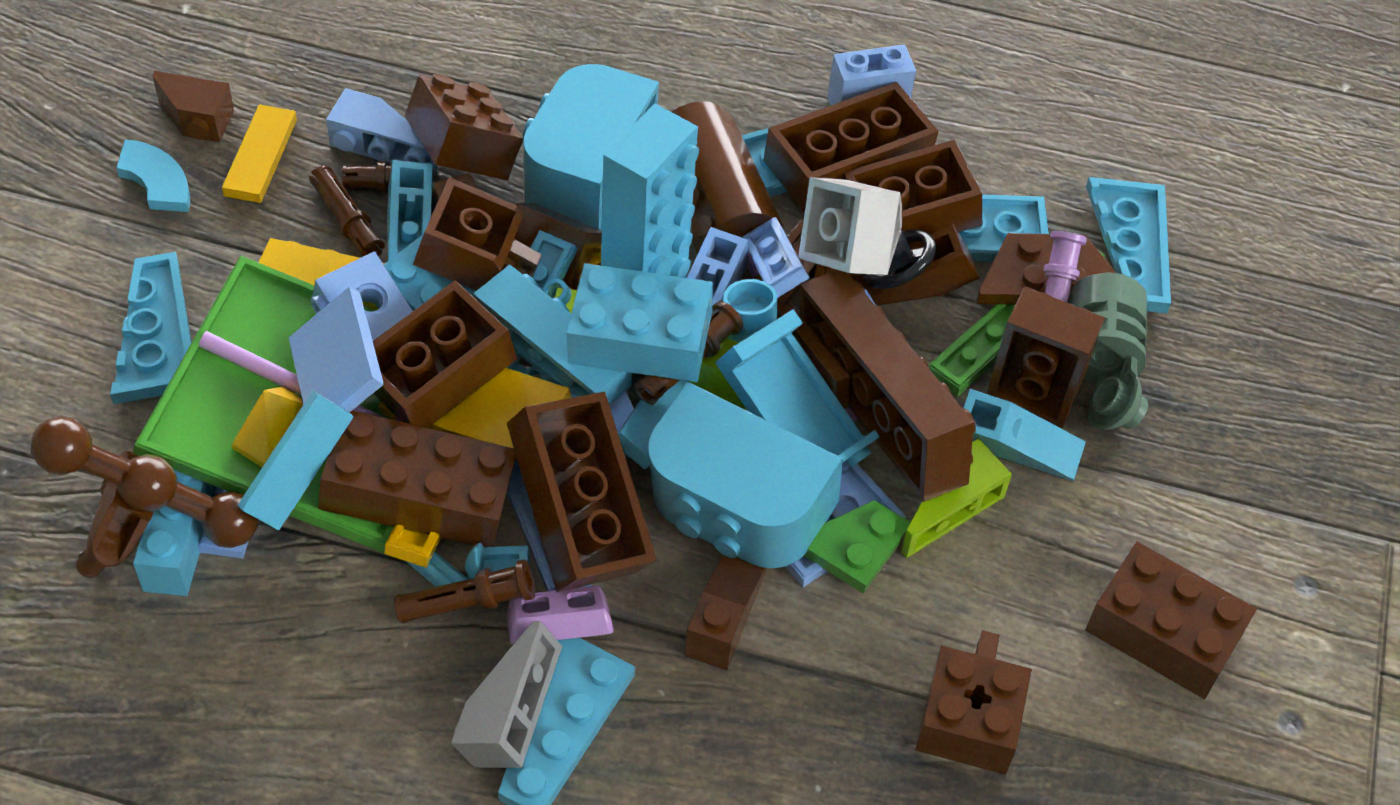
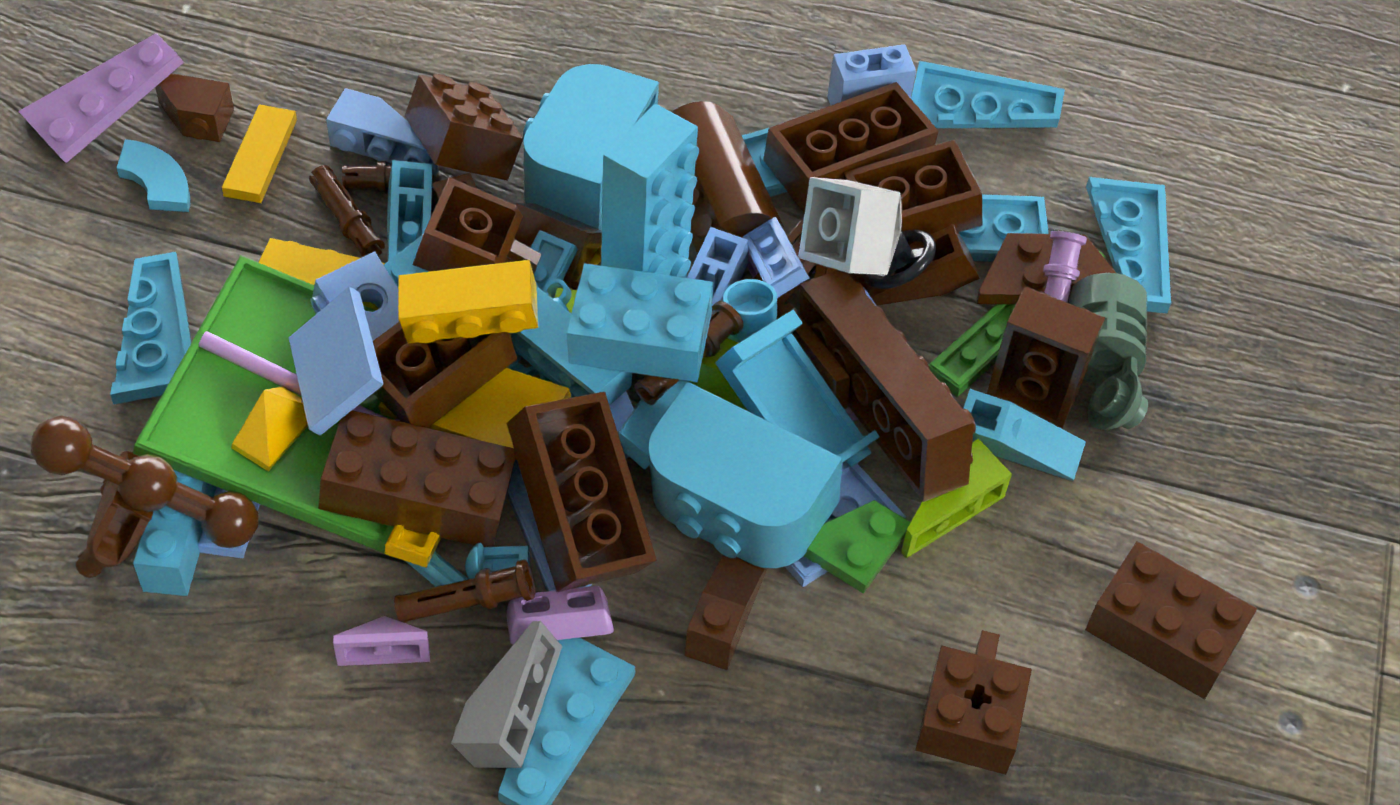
(95, 100): none -> lavender wing
(295, 460): medium azure tile -> none
(381, 643): none -> lavender slope
(467, 301): none -> yellow brick
(981, 100): none -> medium azure wing

